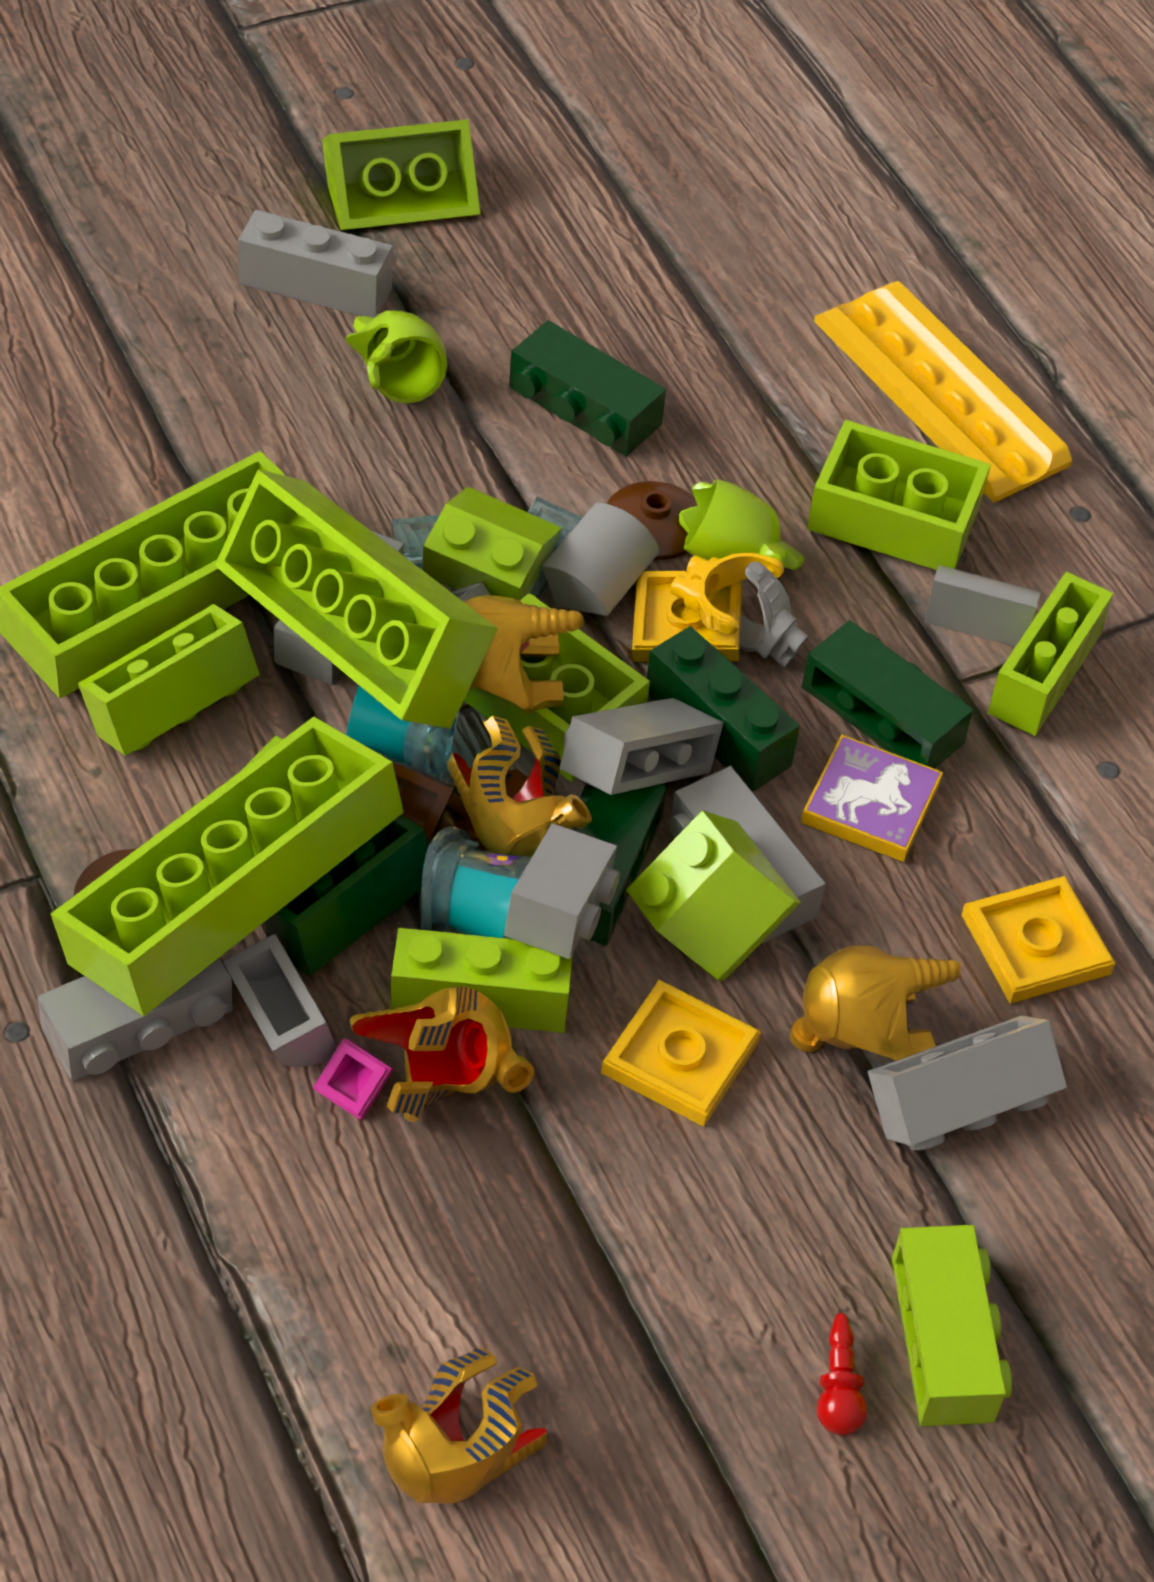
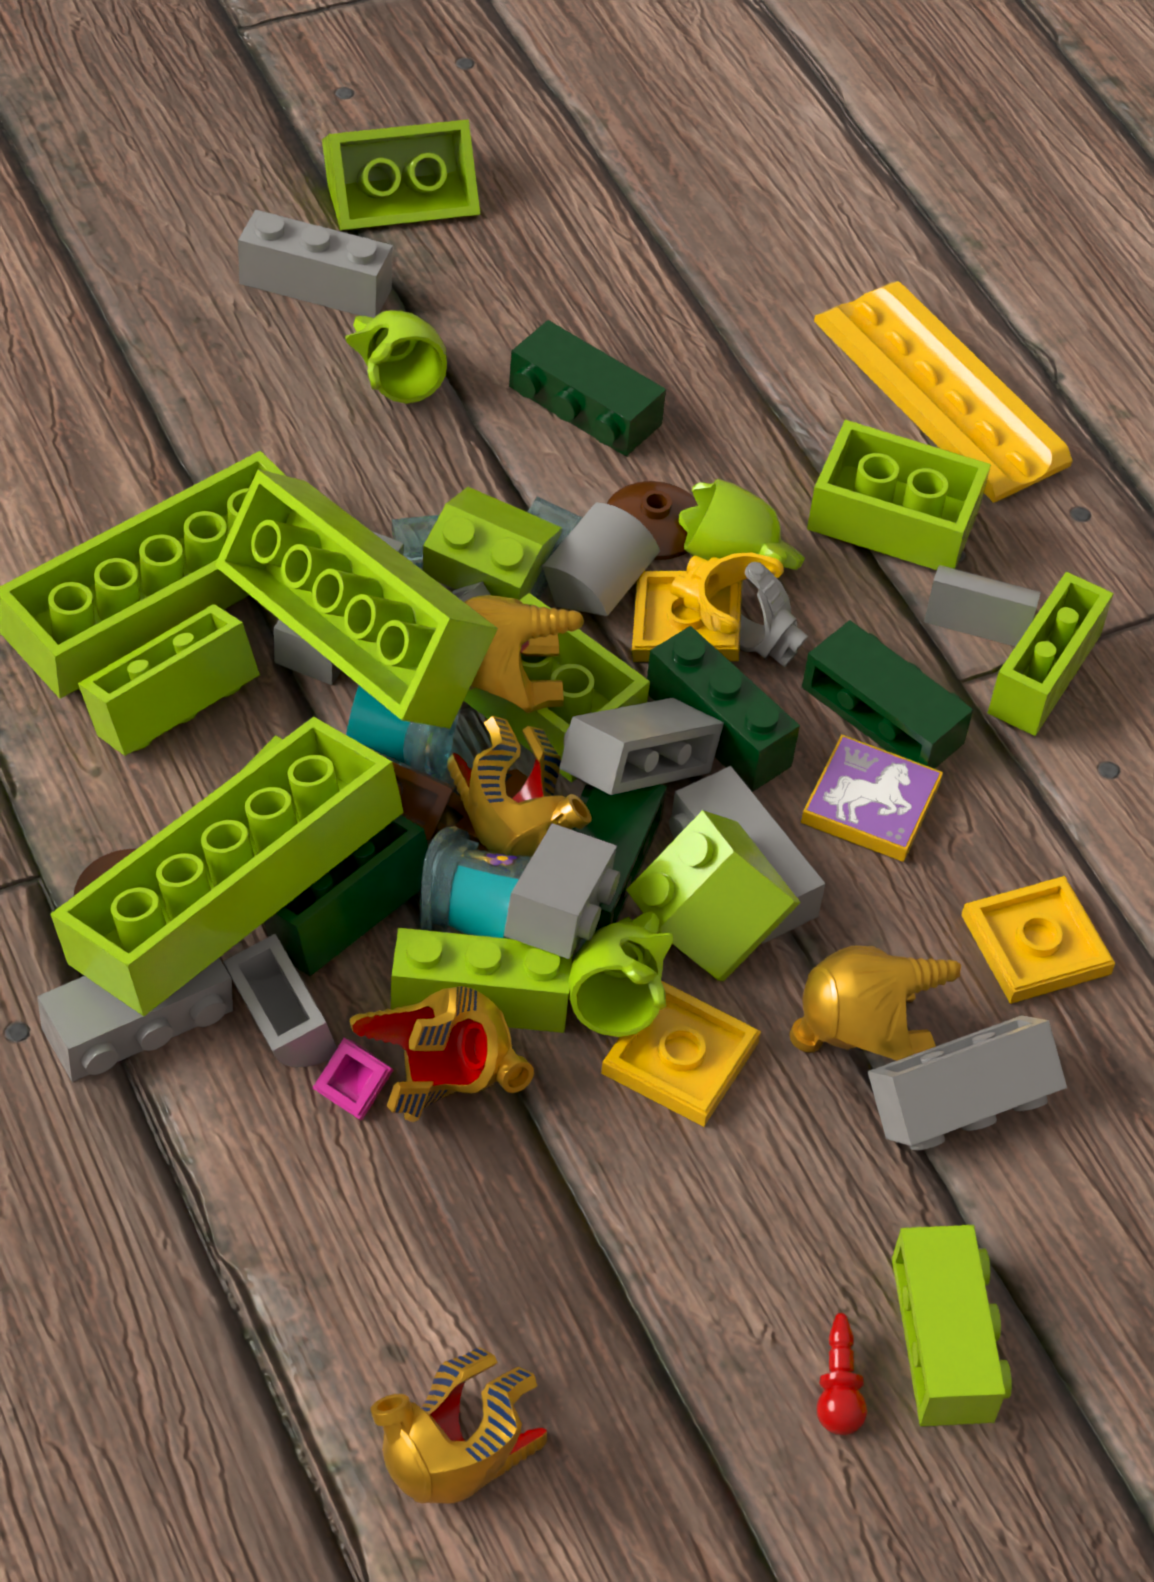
(619, 975): none -> lime piece

